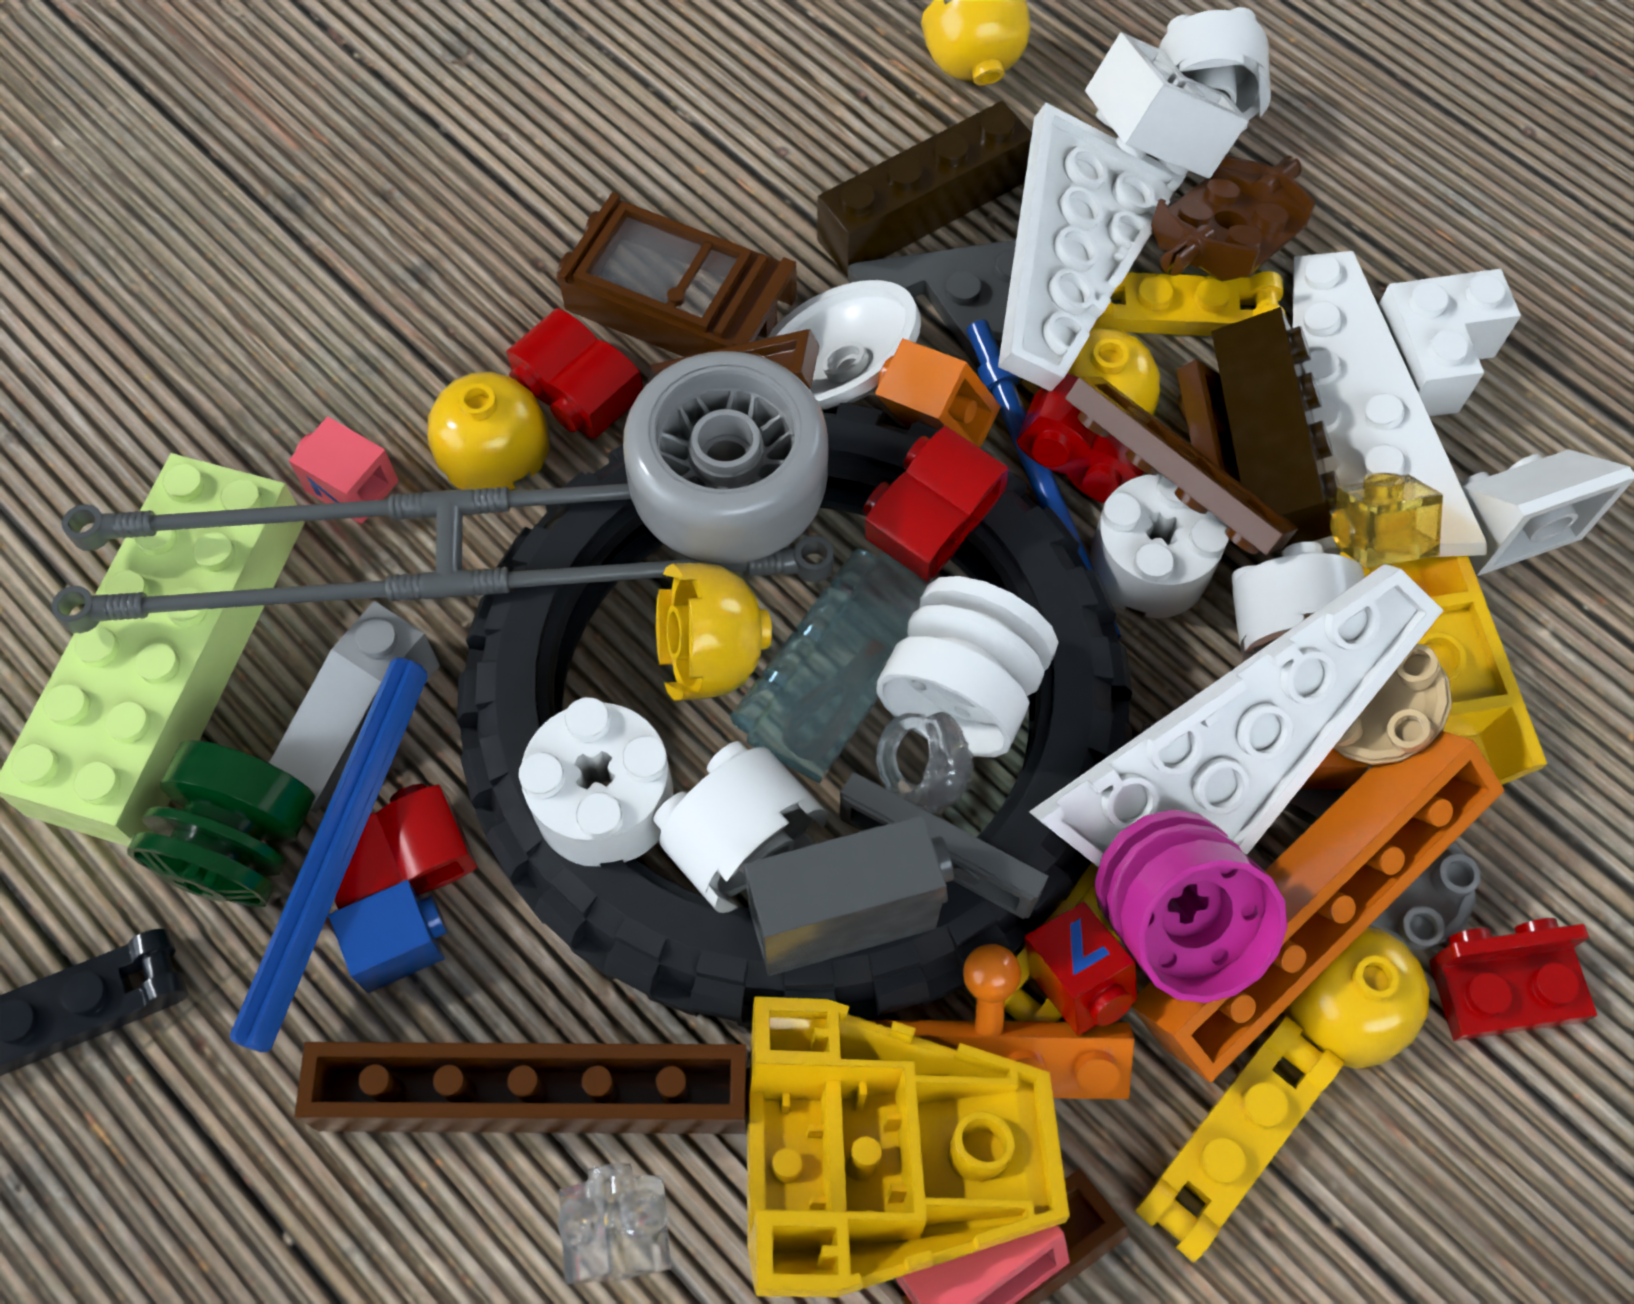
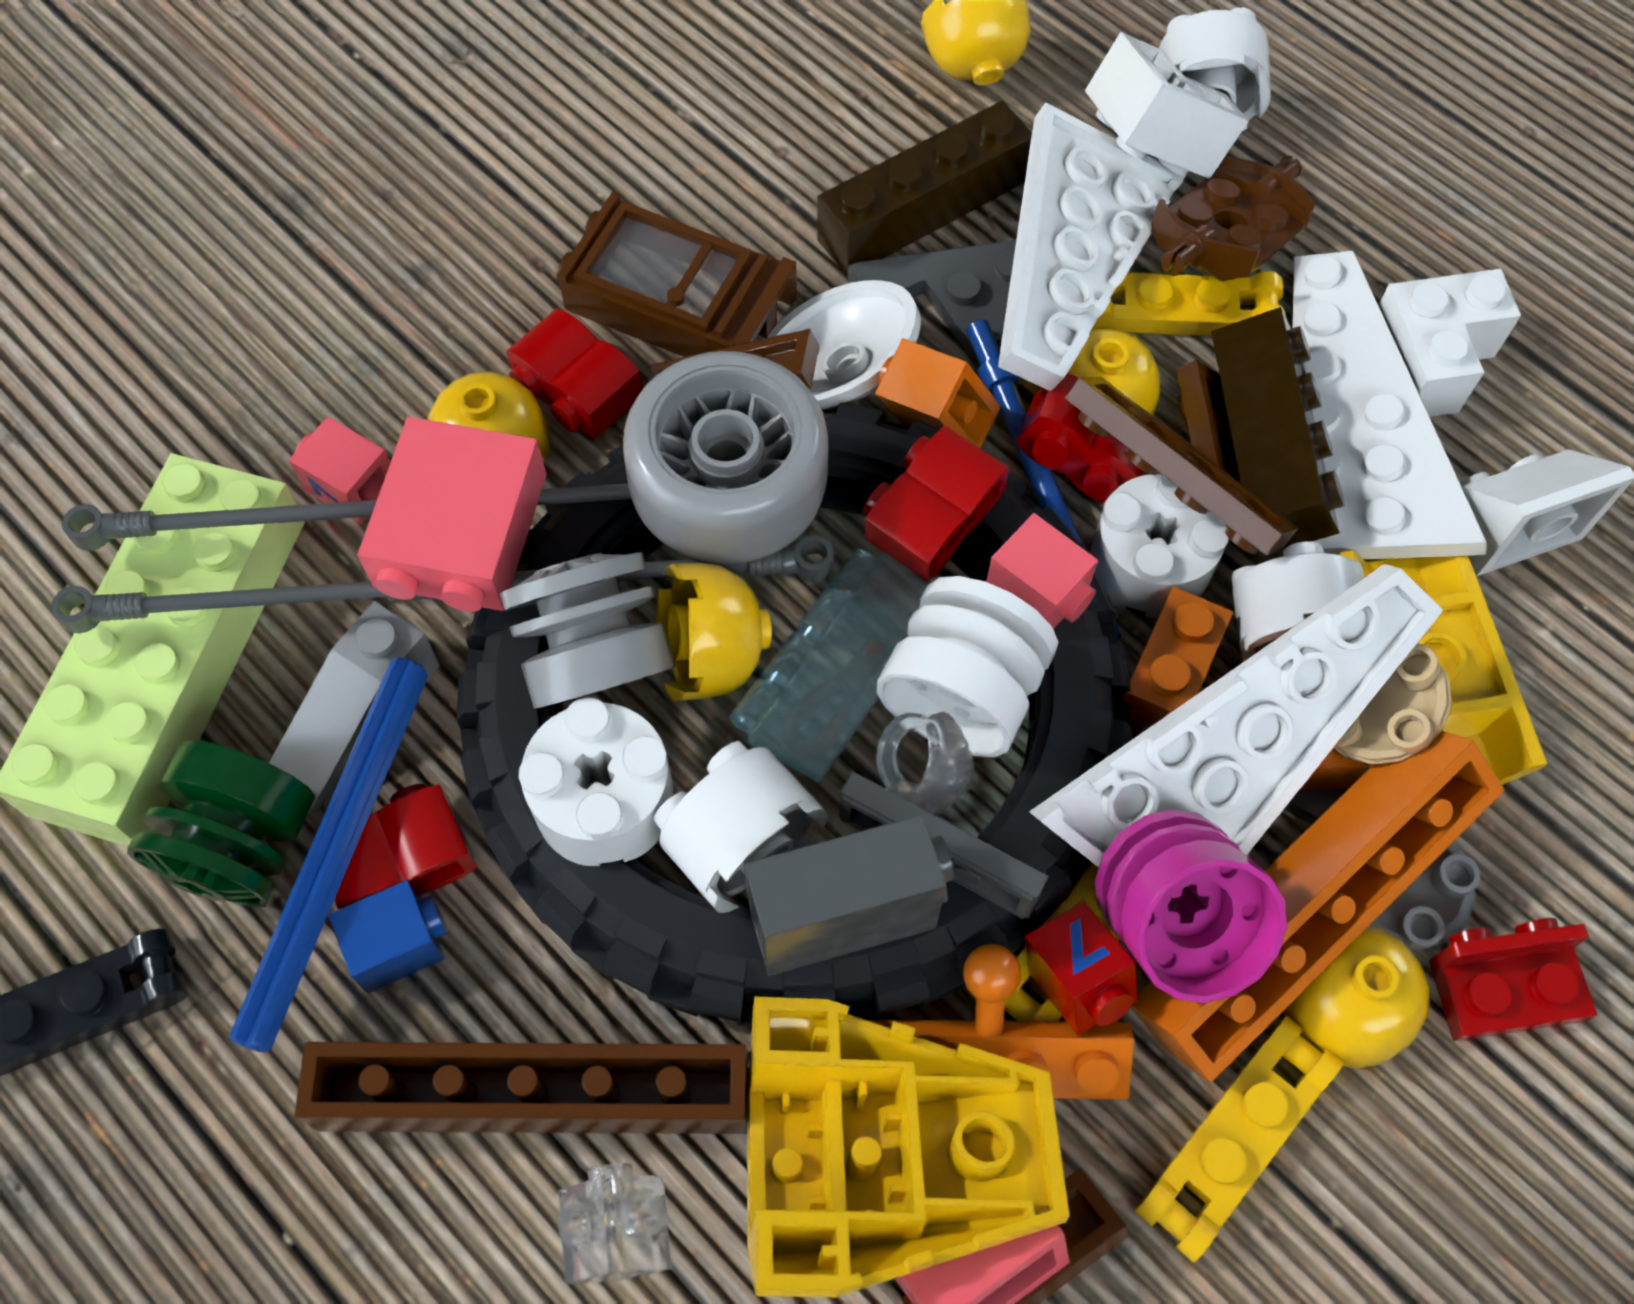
(453, 514): none -> coral brick
(587, 628): none -> light grey wheel
(1045, 571): none -> coral brick
(1175, 657): none -> orange brick
(1387, 520): clear yellow brick -> none

